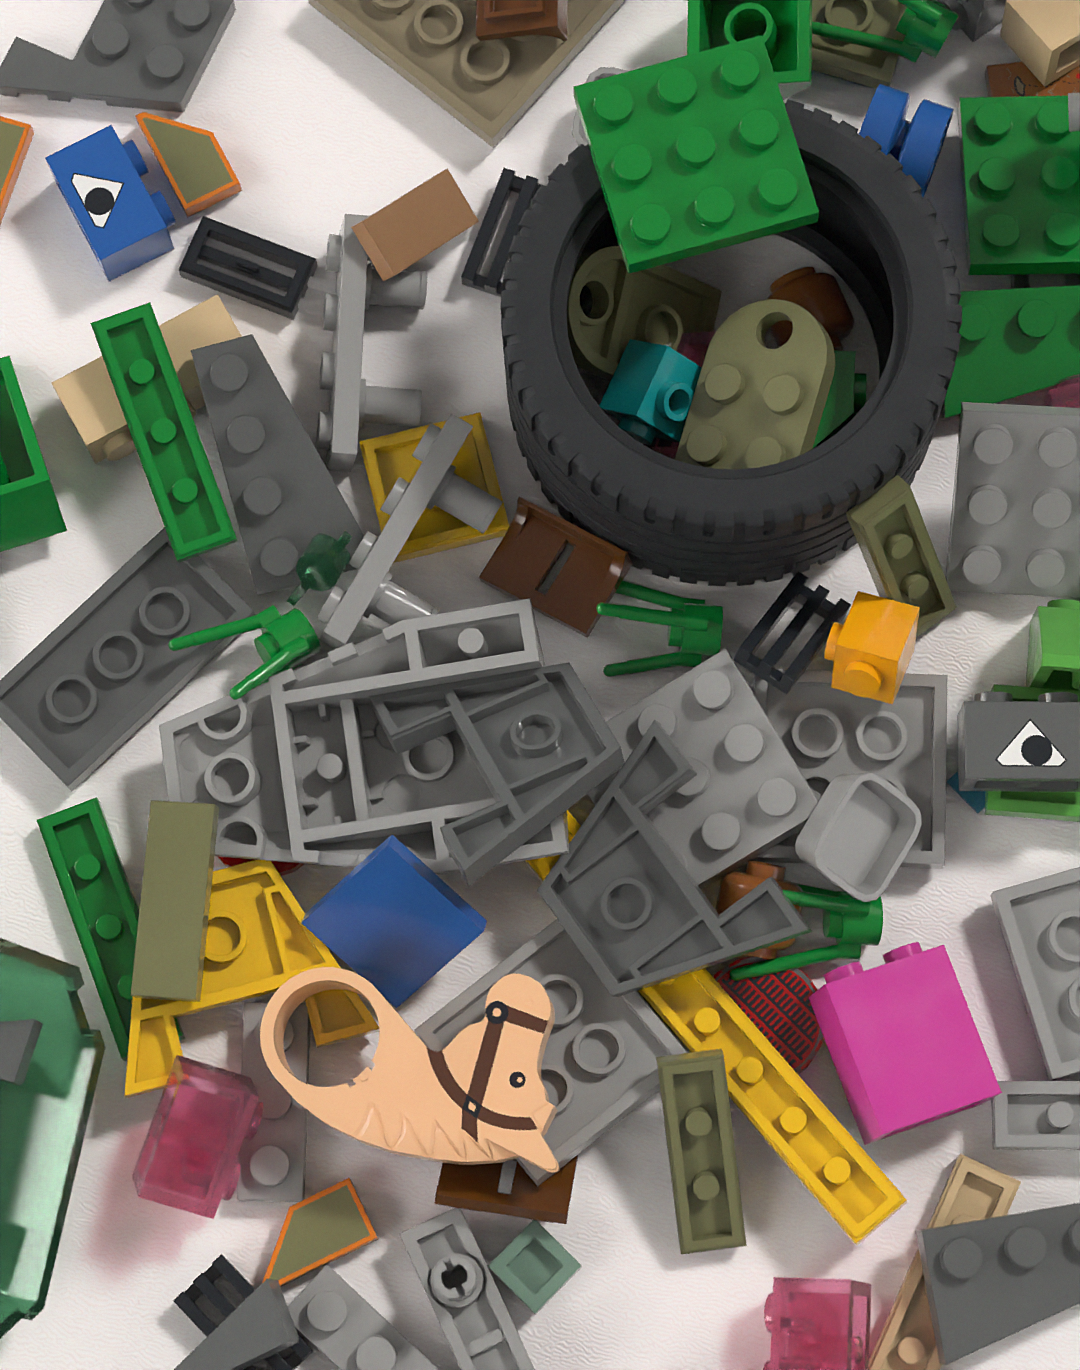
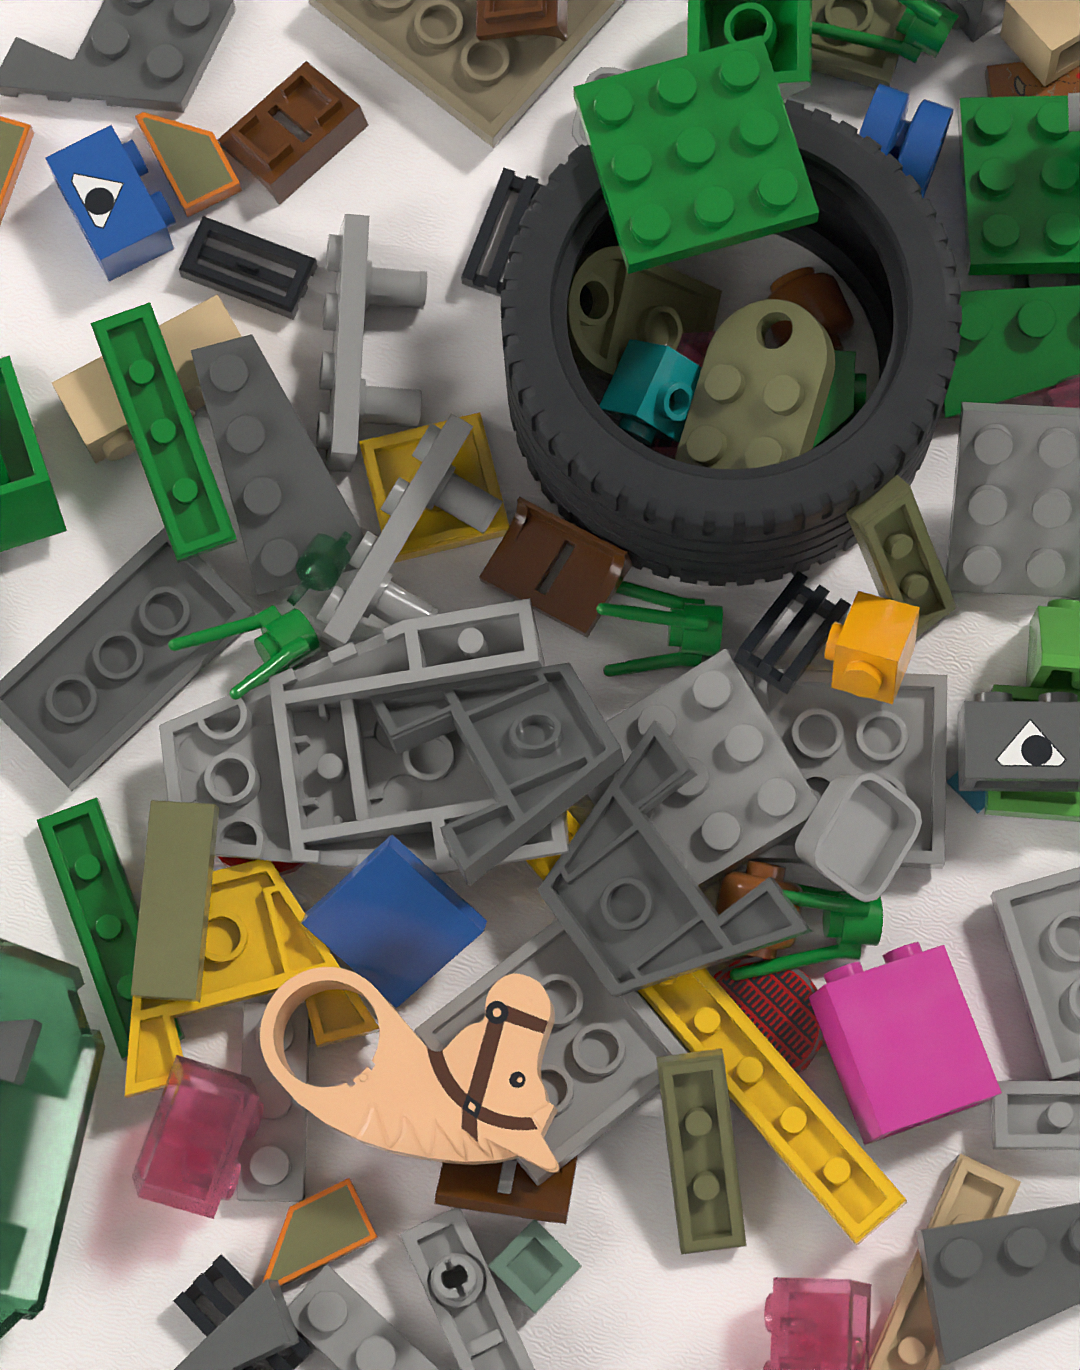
(274, 152): none -> reddish brown piece
(415, 224): medium nougat tile -> none

